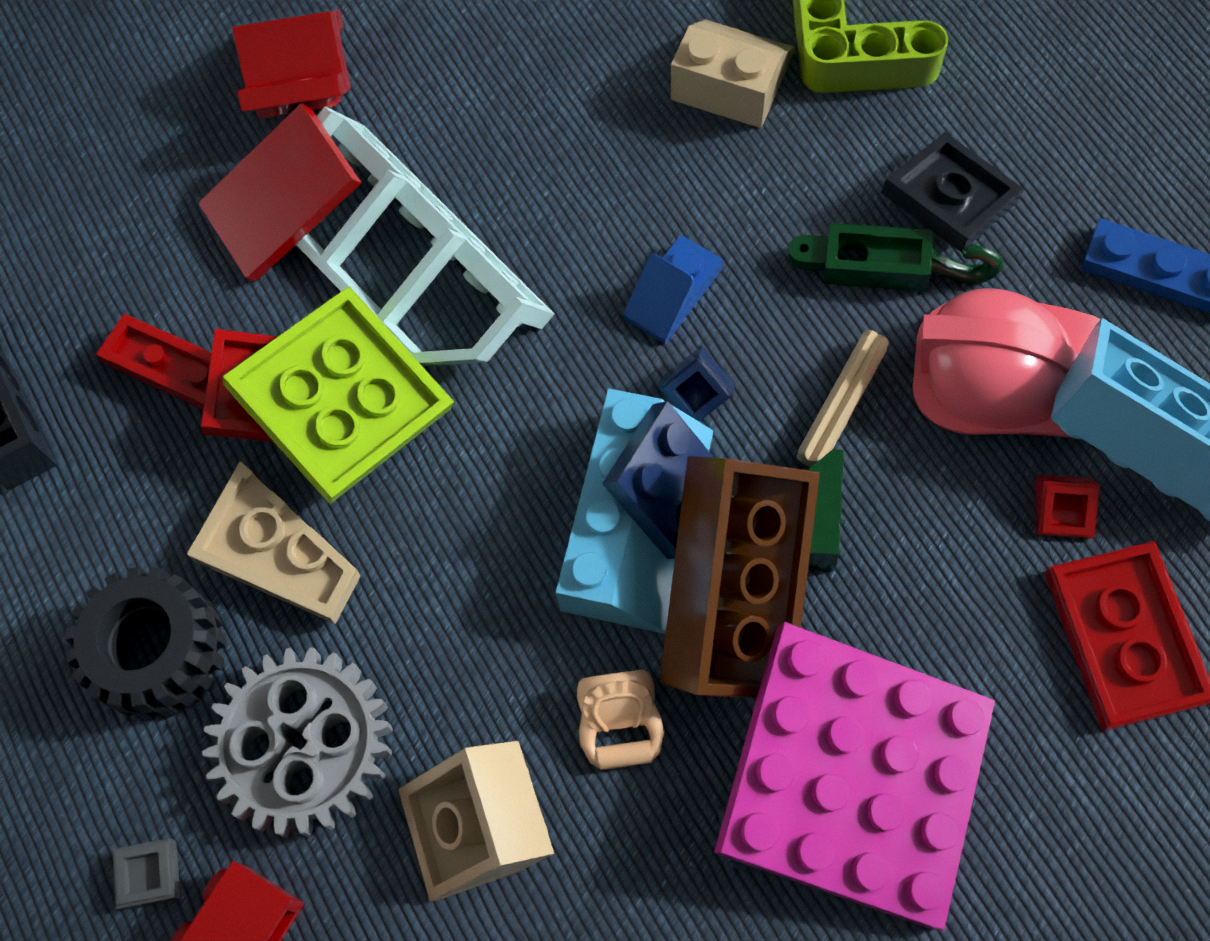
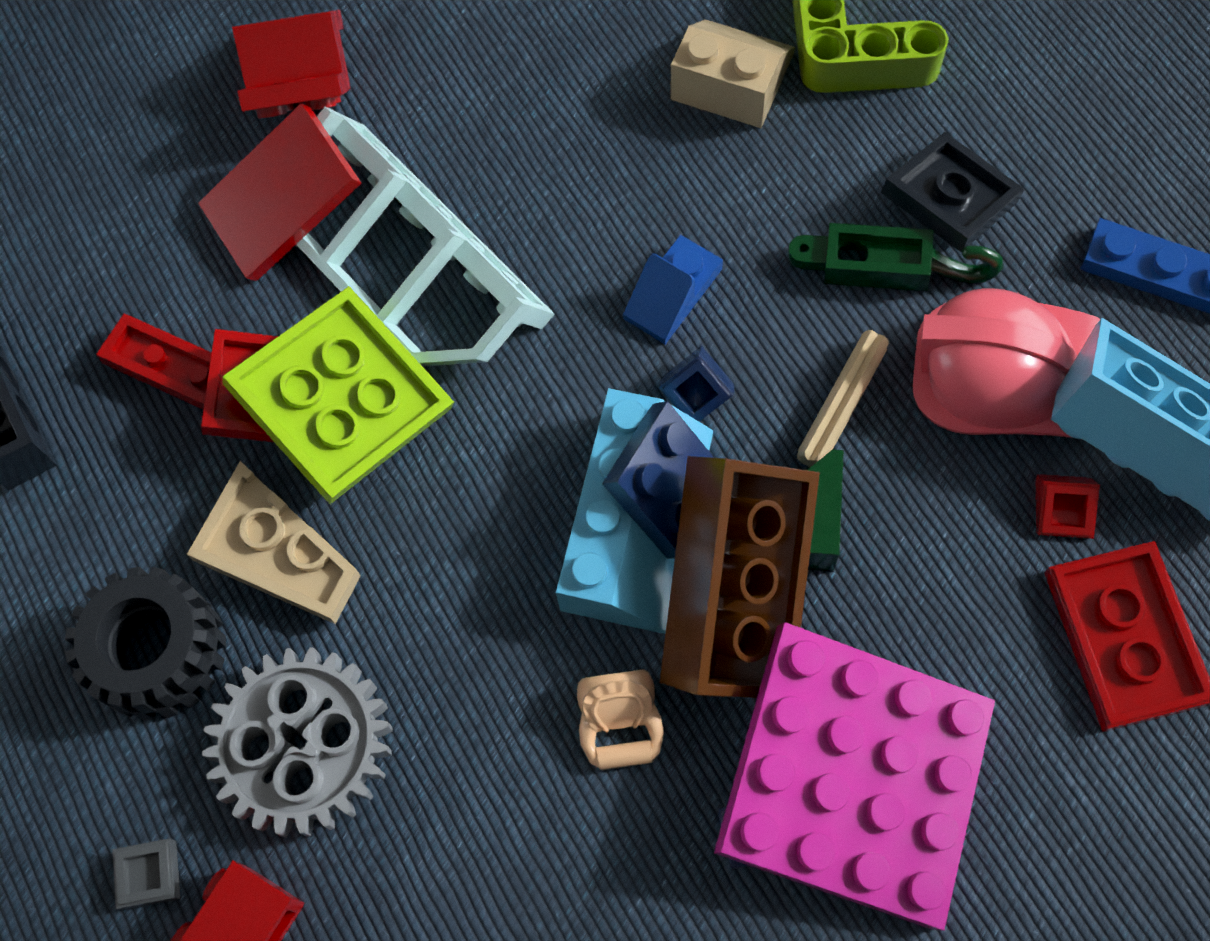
(475, 819): tan slope -> none

